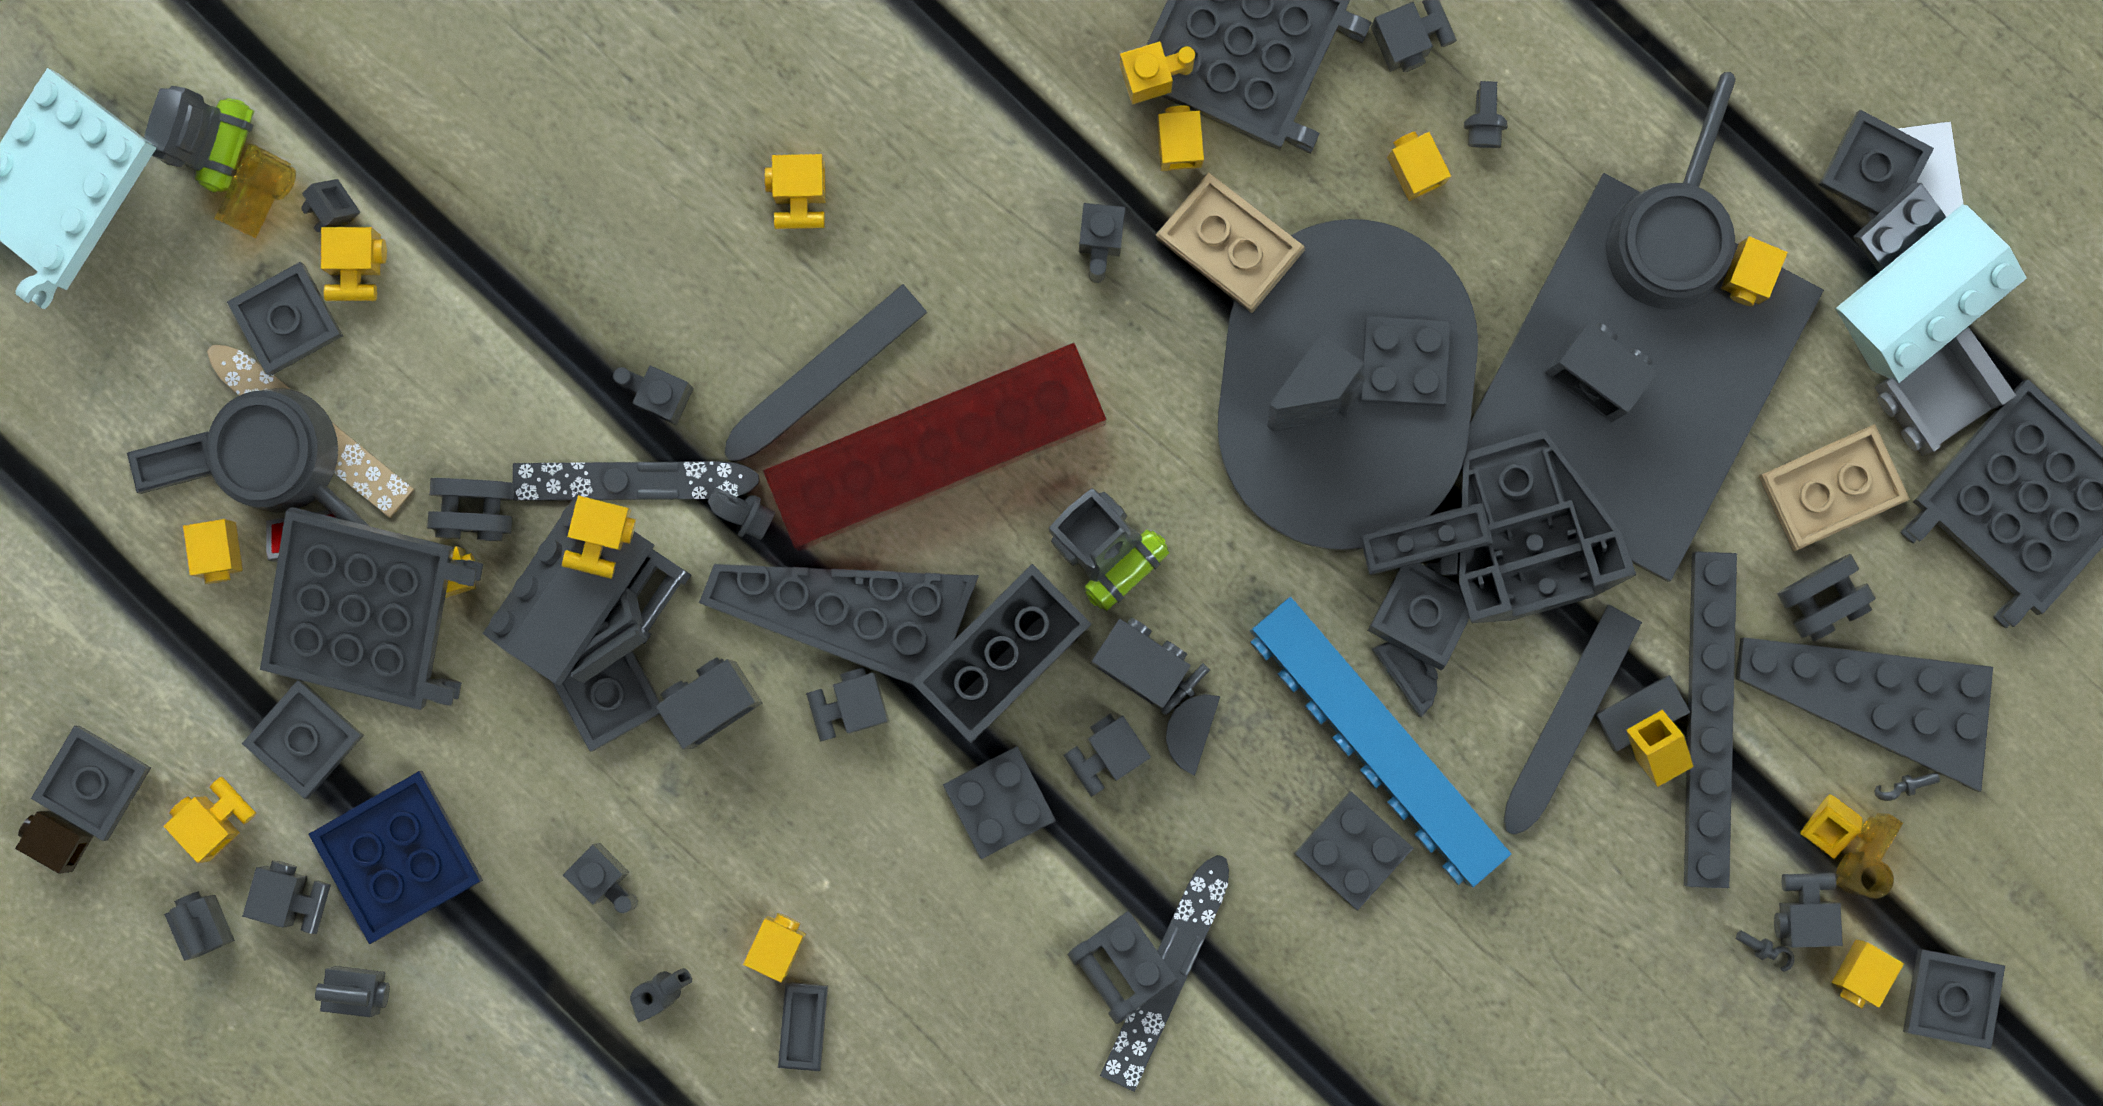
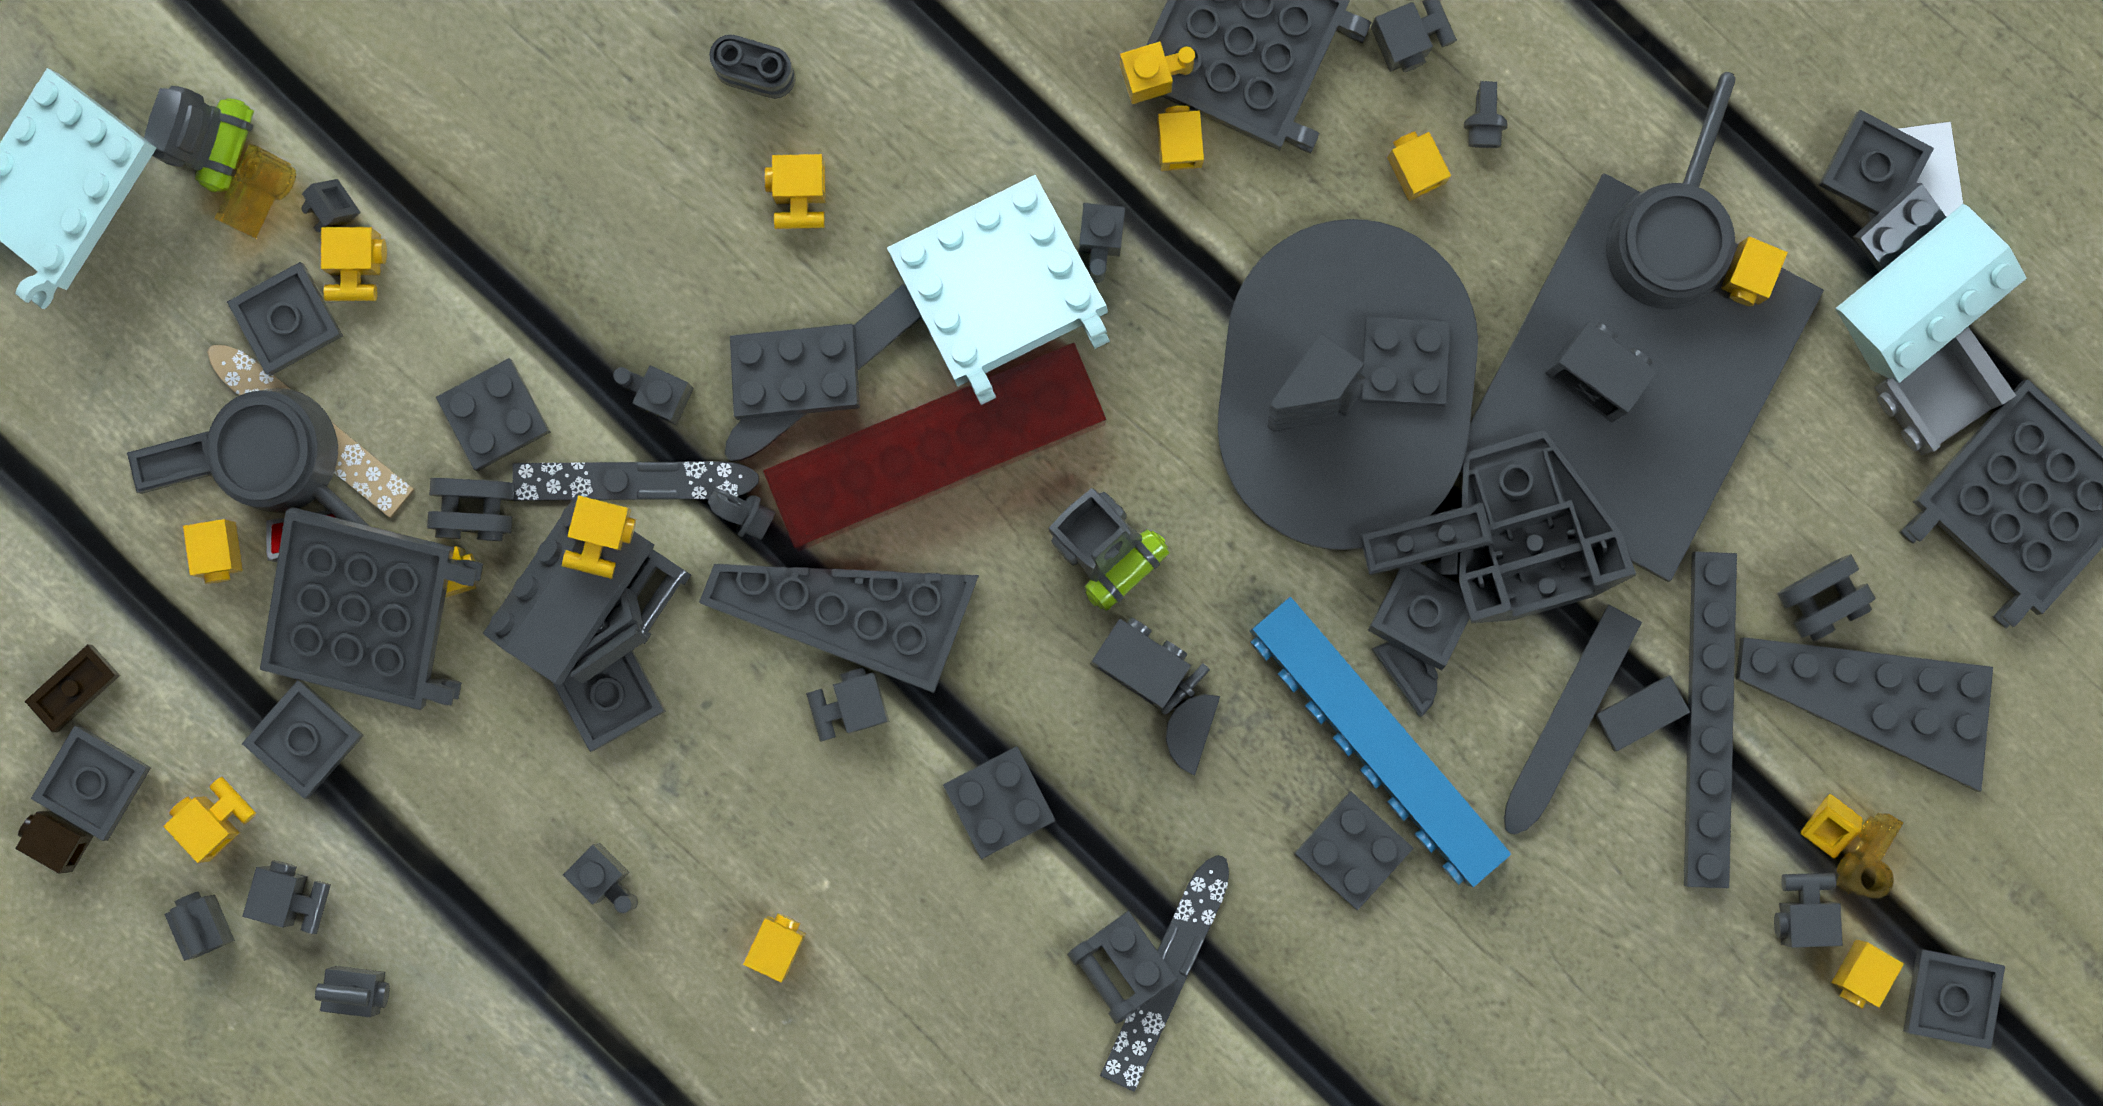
(72, 688): none -> dark brown plate
(395, 857): dark blue plate -> none
(493, 414): none -> dark grey plate
(664, 989): dark grey piece -> none
(708, 703): dark grey brick -> none
(752, 66): none -> dark grey brick
(794, 371): none -> dark grey plate
(803, 1026): dark grey tile -> none
(998, 283): none -> light aqua plate
(1001, 653): dark grey slope -> none
(1115, 749): dark grey brick -> none
(1230, 242): tan tile -> none
(1660, 748): yellow brick -> none
(1765, 949): dark grey hand -> none
(1834, 487): tan tile -> none
(1907, 785): dark grey hand -> none

